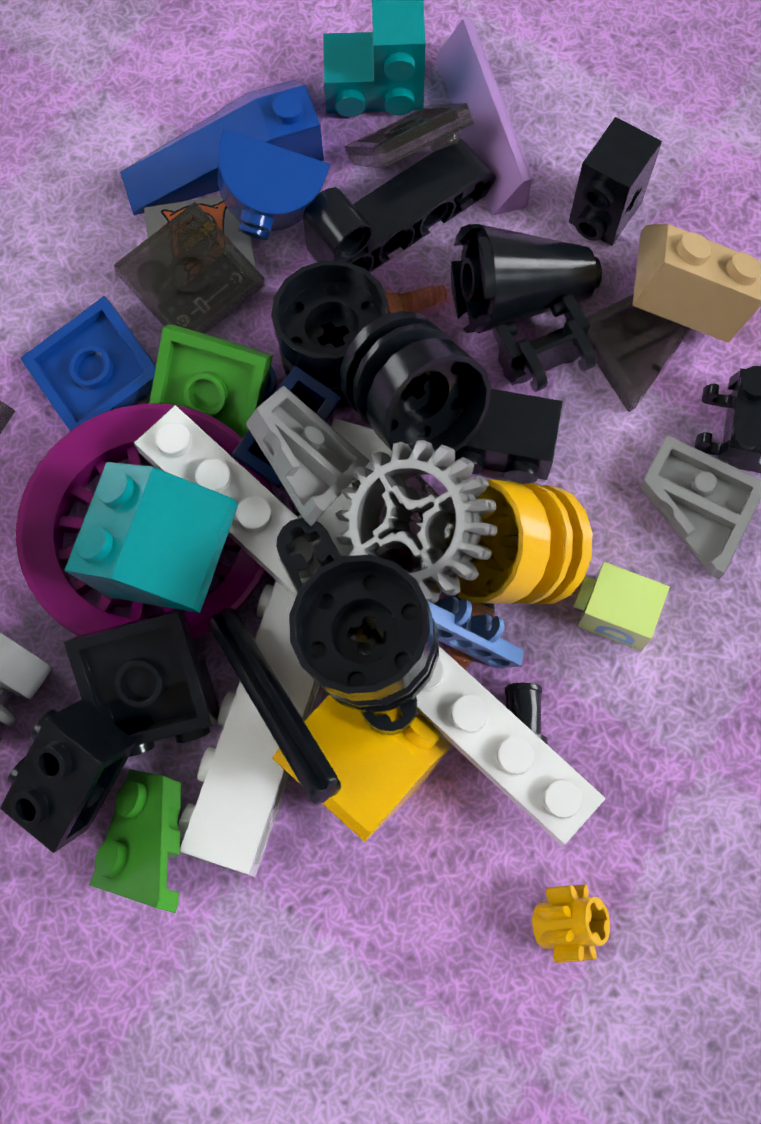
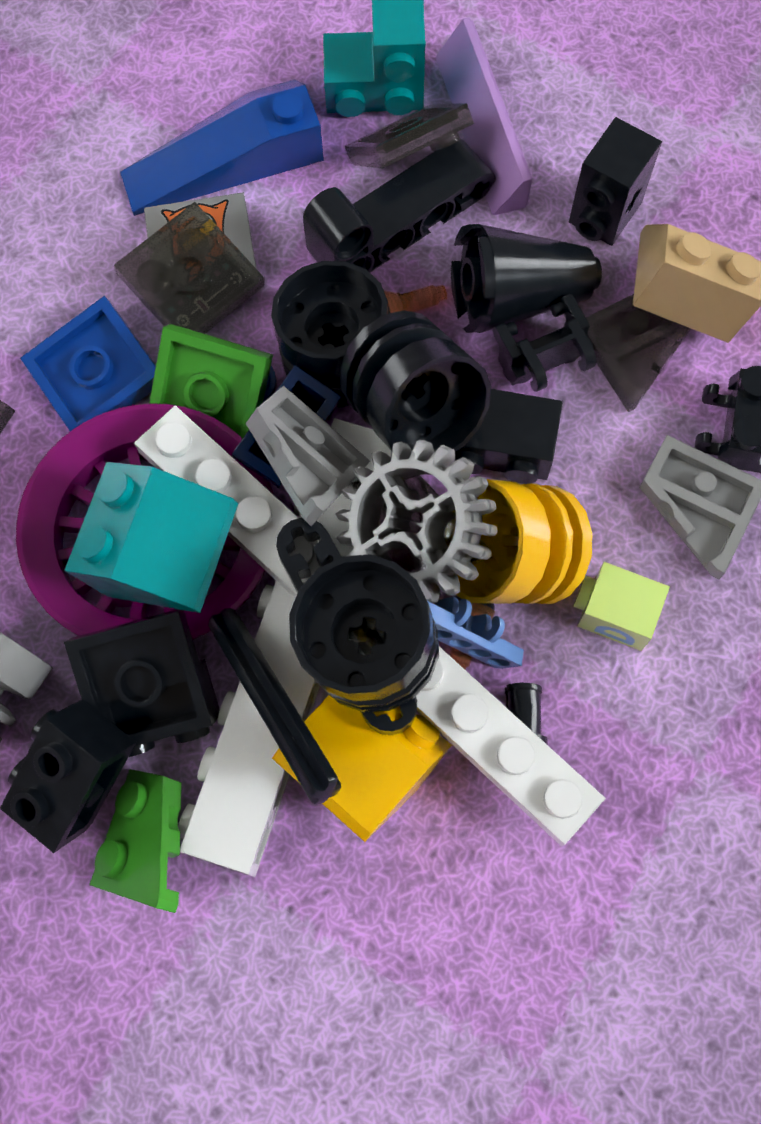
(266, 183): blue brick -> none
(571, 923): yellow gear -> none

